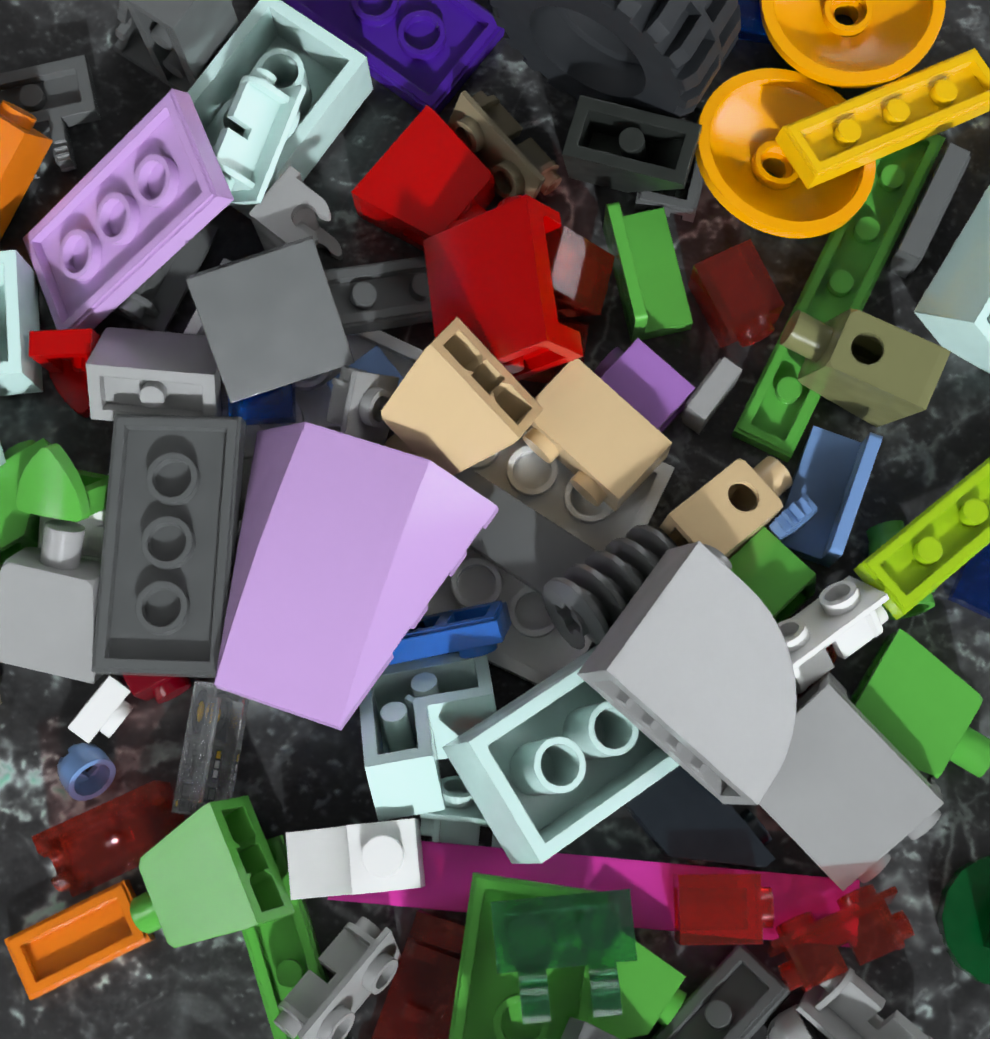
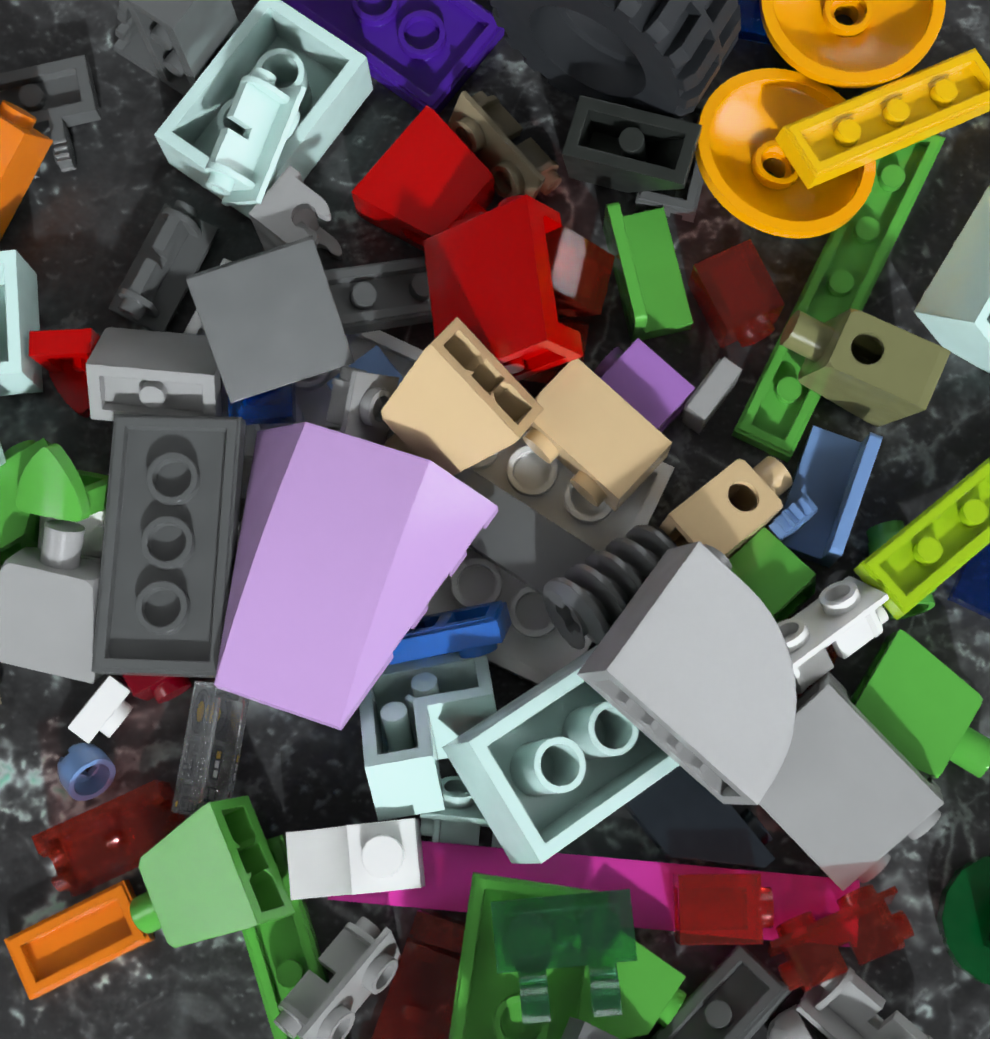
(128, 215): lavender tile -> none
(929, 211): dark grey tile -> none

